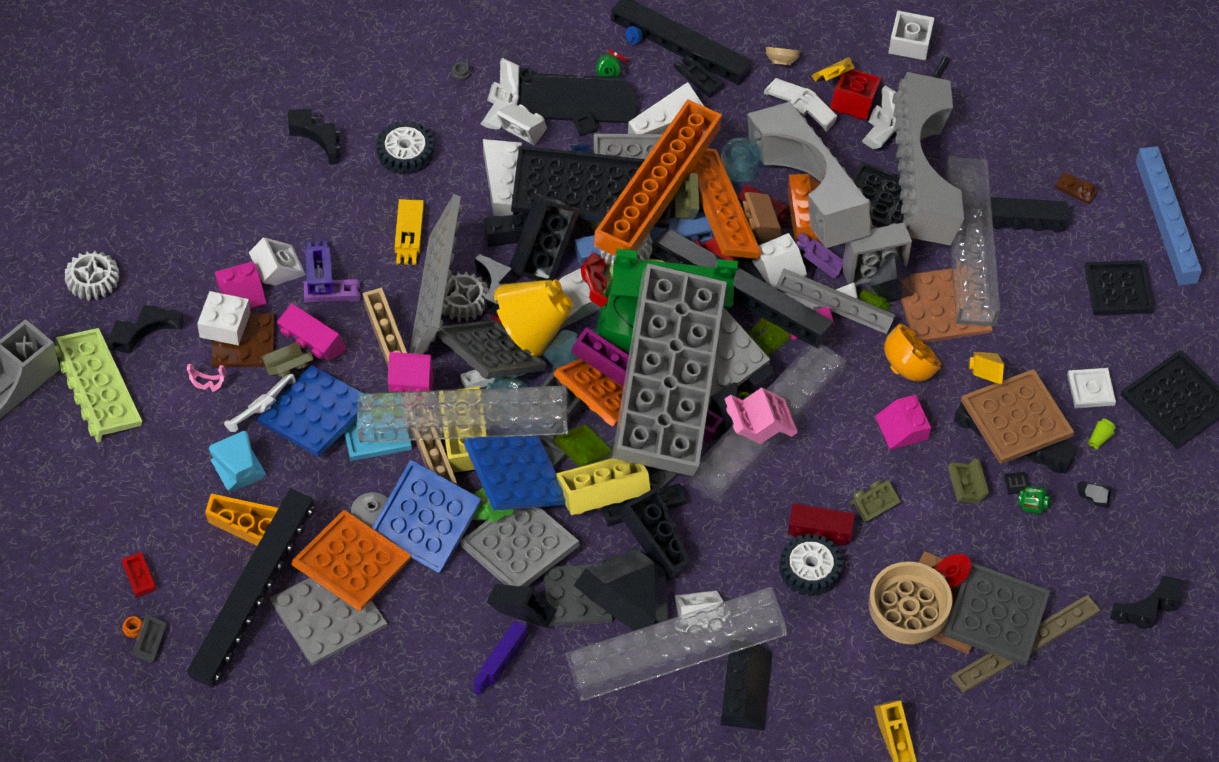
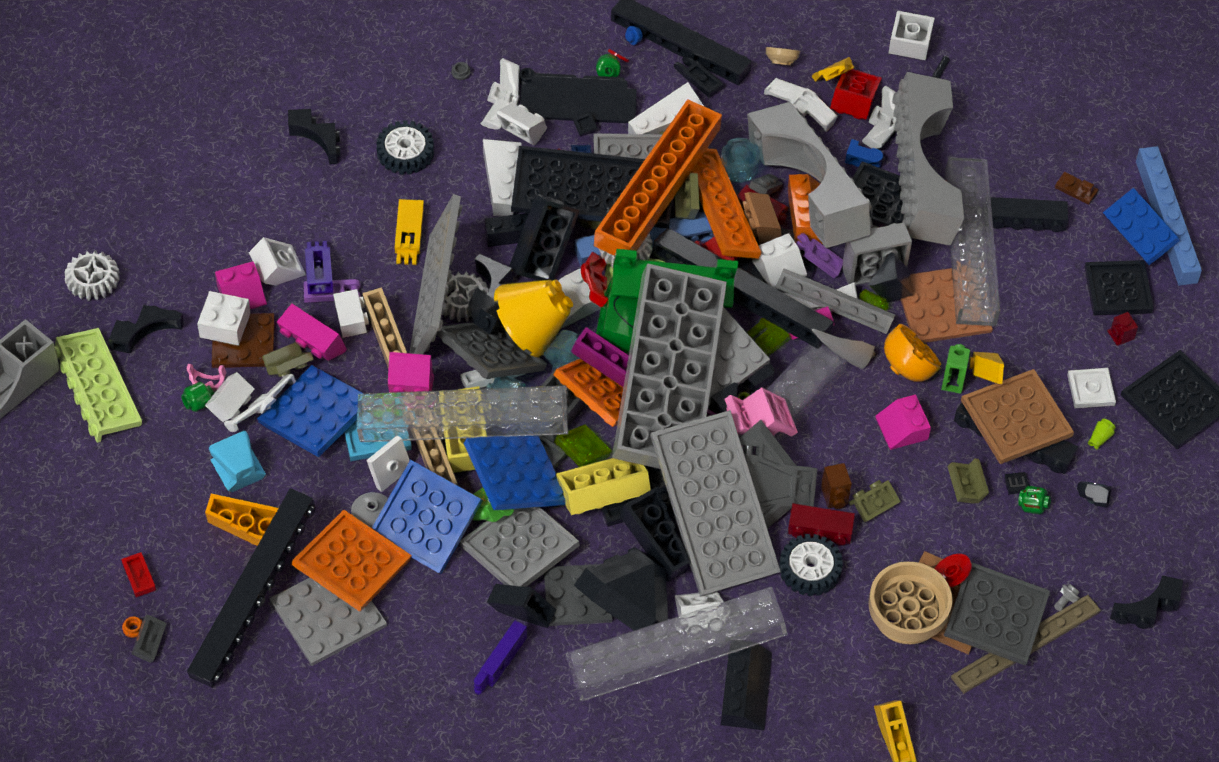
(196, 396): none -> green head
(229, 397): none -> white brick
(350, 313): none -> white brick
(388, 463): none -> white plate
(484, 311): none -> black slope
(715, 503): none -> light grey plate
(766, 184): none -> dark grey plate
(775, 475): none -> dark grey plate
(836, 486): none -> reddish brown brick
(855, 352): none -> light grey piece
(857, 154): none -> blue leg
(958, 359): none -> bright green torso
(1069, 594): none -> light grey plate
(1123, 329): none -> dark red brick
(1141, 226): none -> blue plate

